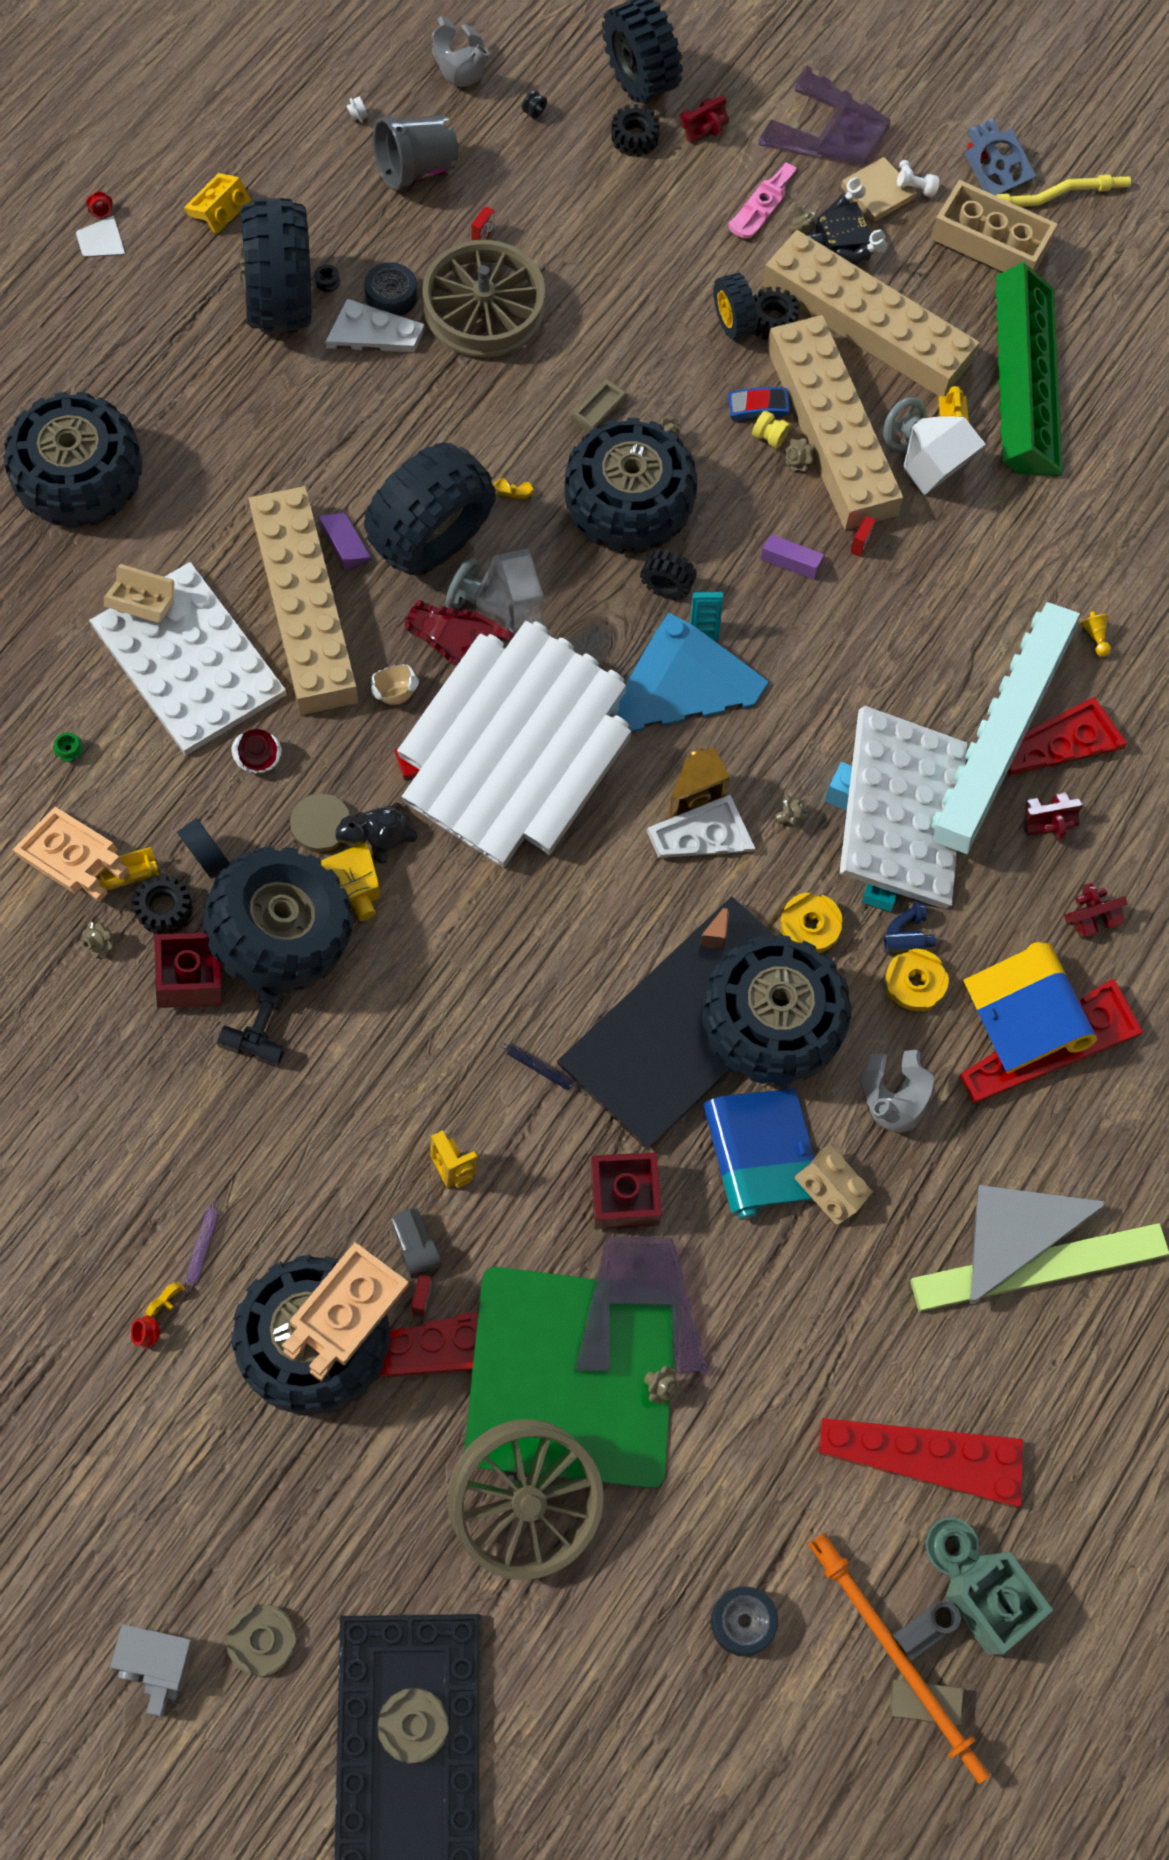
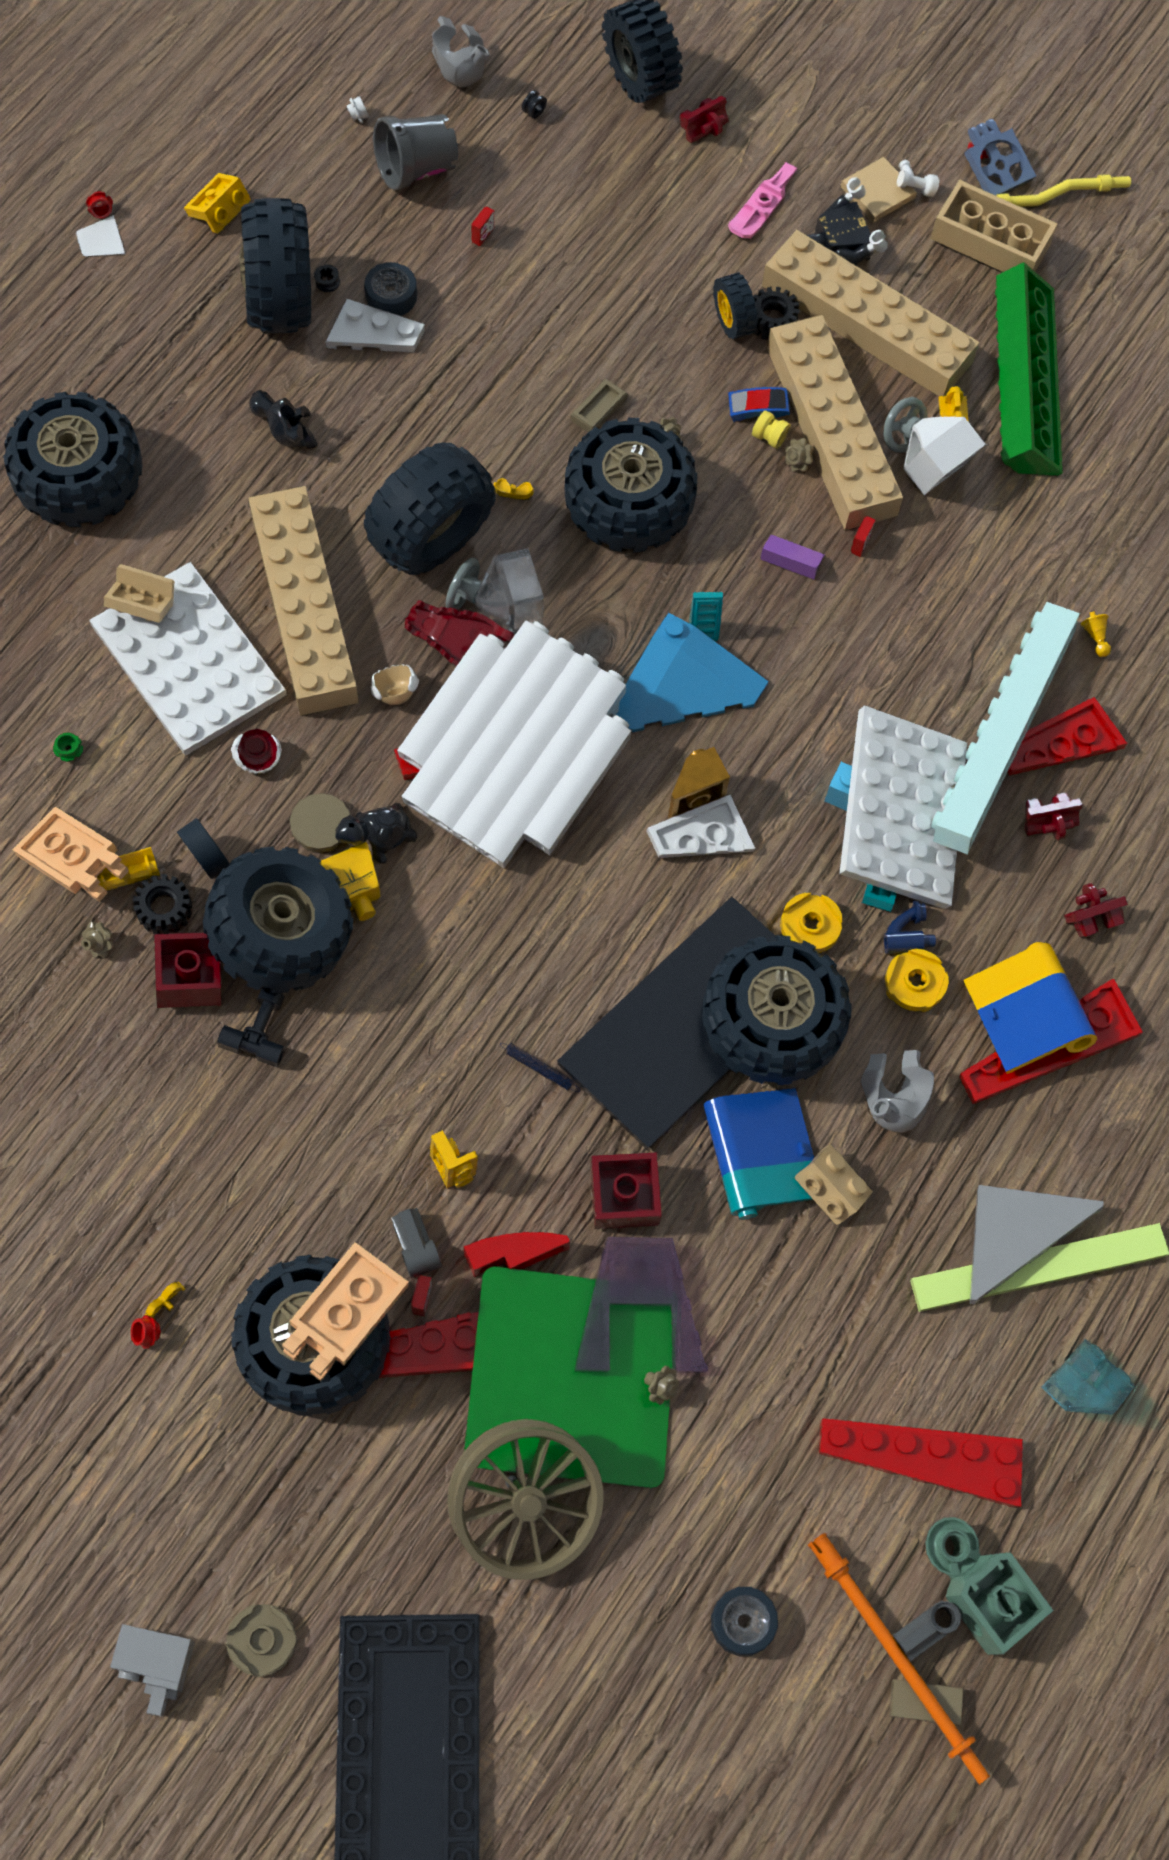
(203, 1248): lavender piece -> none
(283, 420): none -> black animal
(343, 540): medium lavender slope -> none
(413, 1725): dark tan tile -> none
(484, 298): dark tan wheel -> none
(514, 1250): none -> red slope
(635, 118): black tyre -> none
(668, 574): black tyre -> none
(716, 932): nougat slope -> none
(793, 812): dark tan plant -> none
(802, 220): dark tan plant -> none
(848, 136): clear purple wing -> none
(1088, 1382): none -> clear light blue slope

